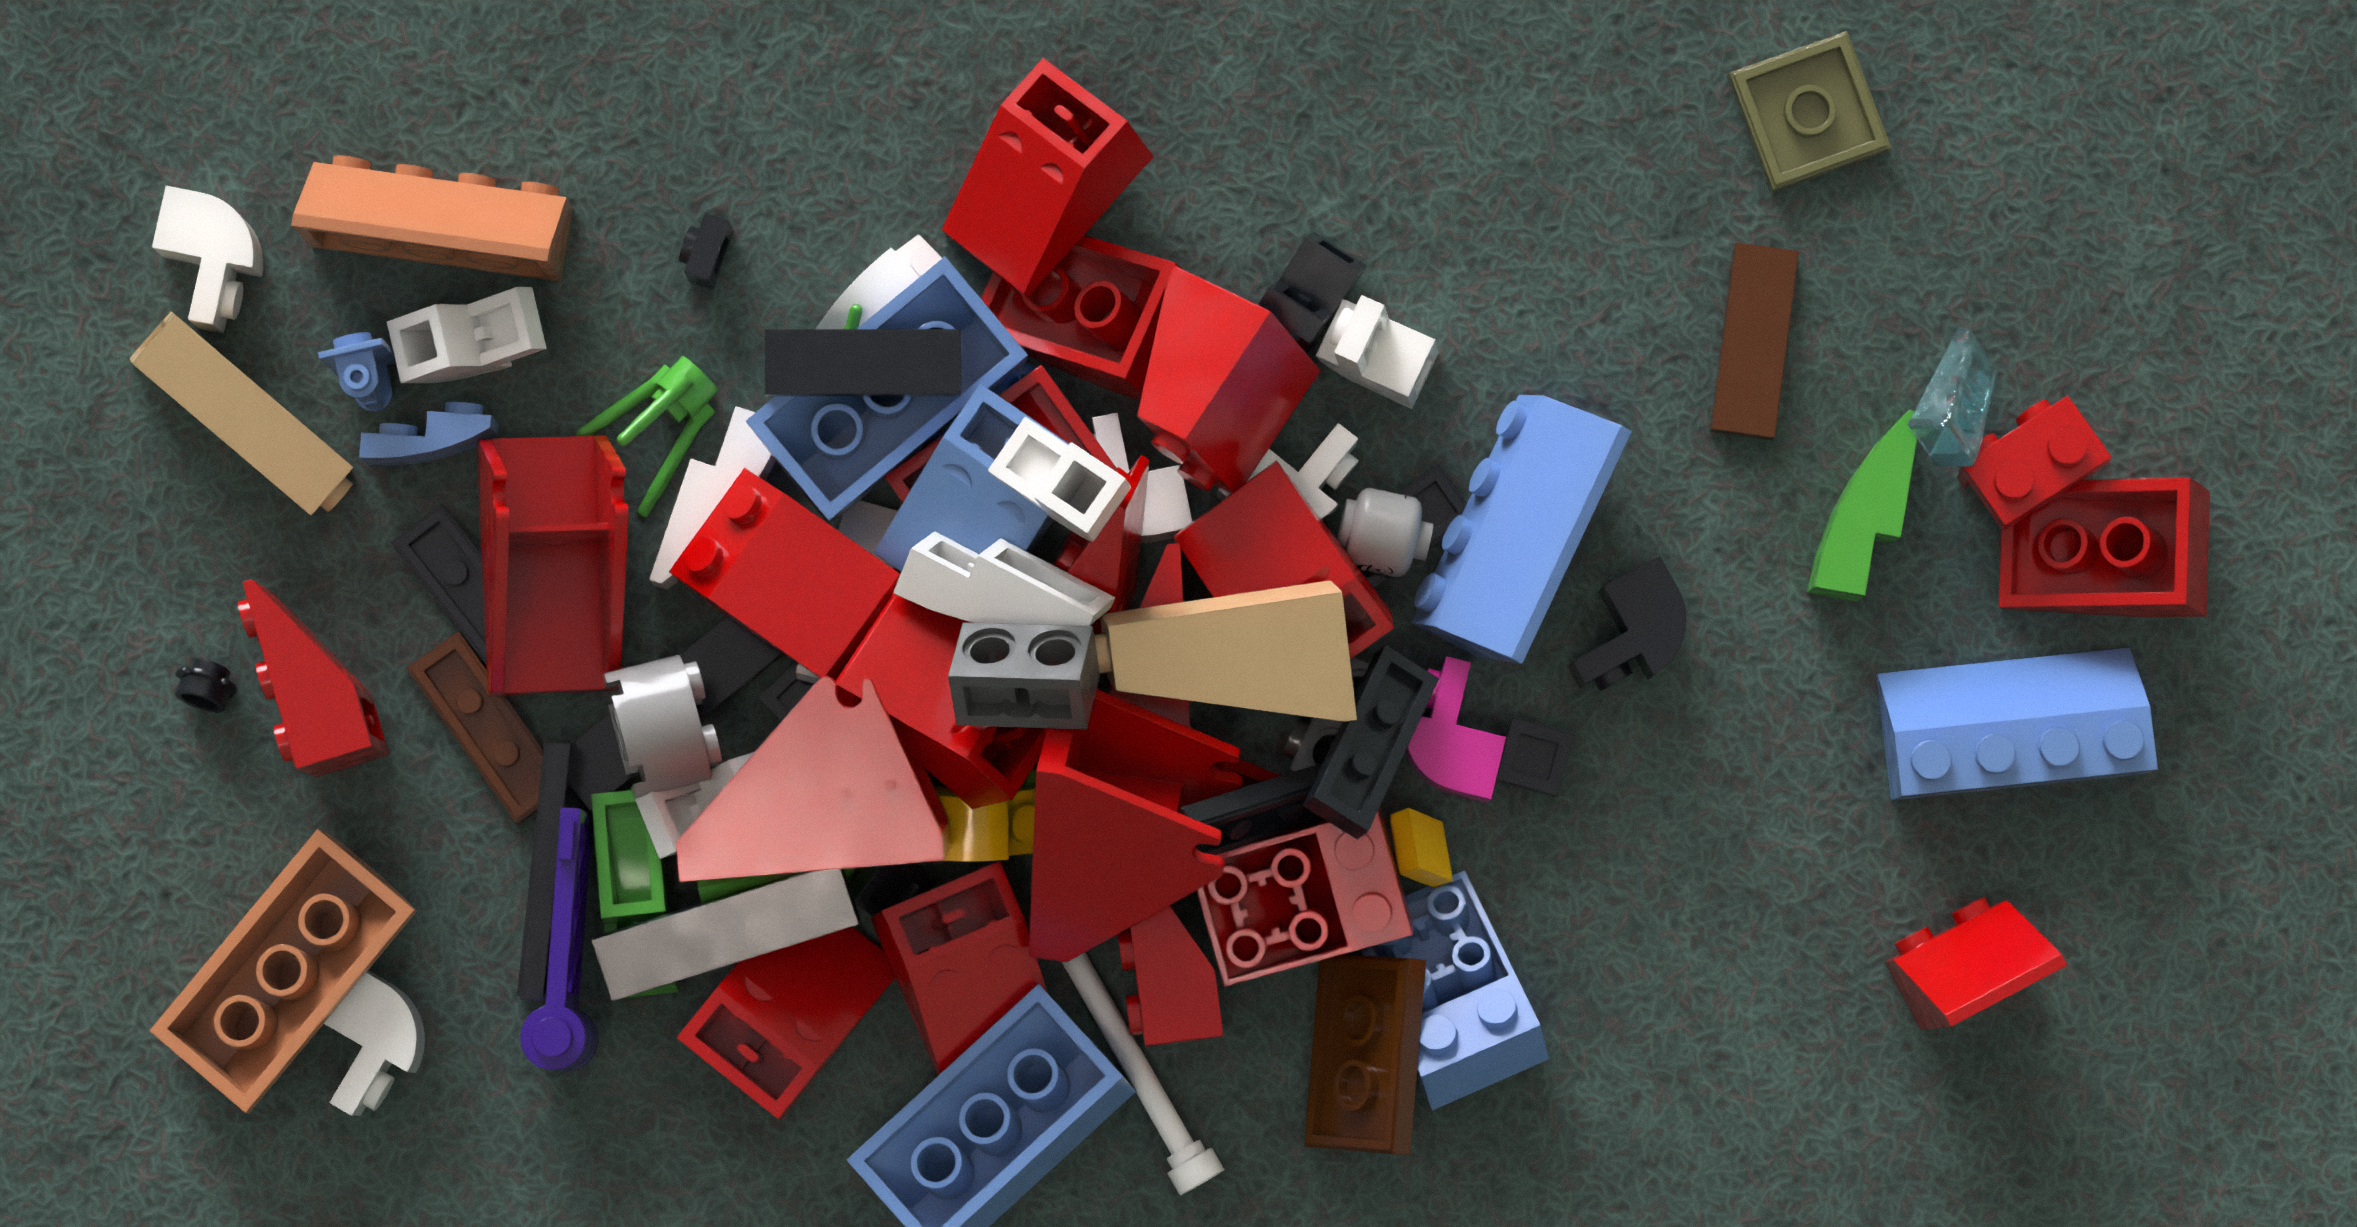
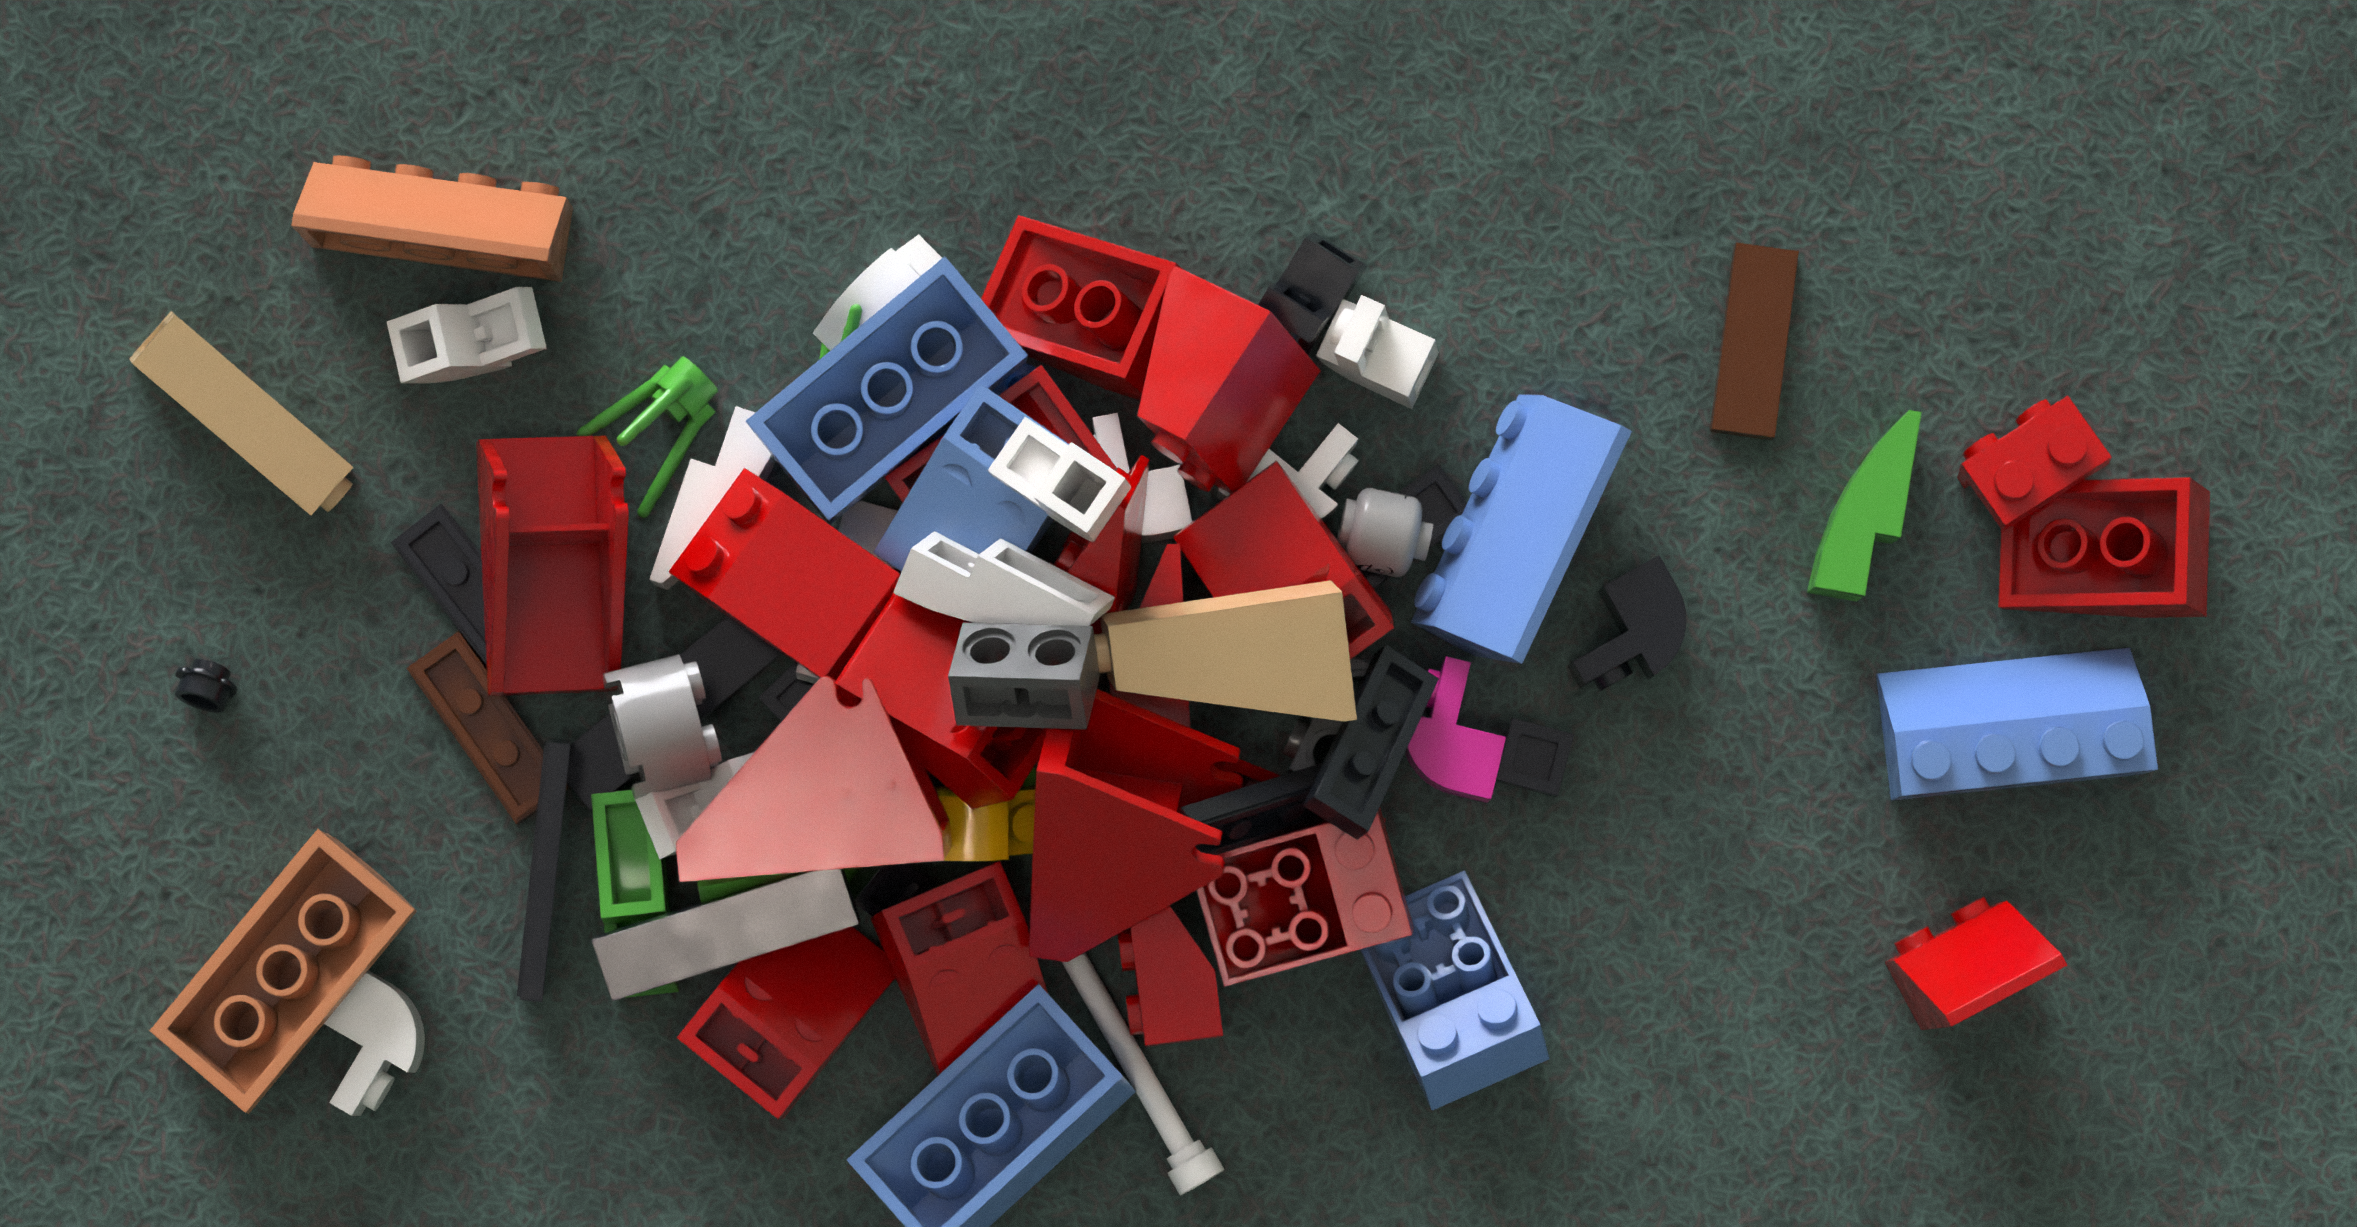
(210, 234): white brick -> none
(322, 705): red slope -> none
(362, 369): medium blue hinge -> none
(445, 436): medium blue slope -> none
(559, 1033): dark purple piece -> none
(705, 250): black plate -> none
(863, 362): black tile -> none
(1043, 177): red slope -> none
(1365, 1054): reddish brown tile -> none
(1421, 847): yellow tile -> none
(1809, 111): olive tile -> none
(1956, 403): clear light blue slope -> none

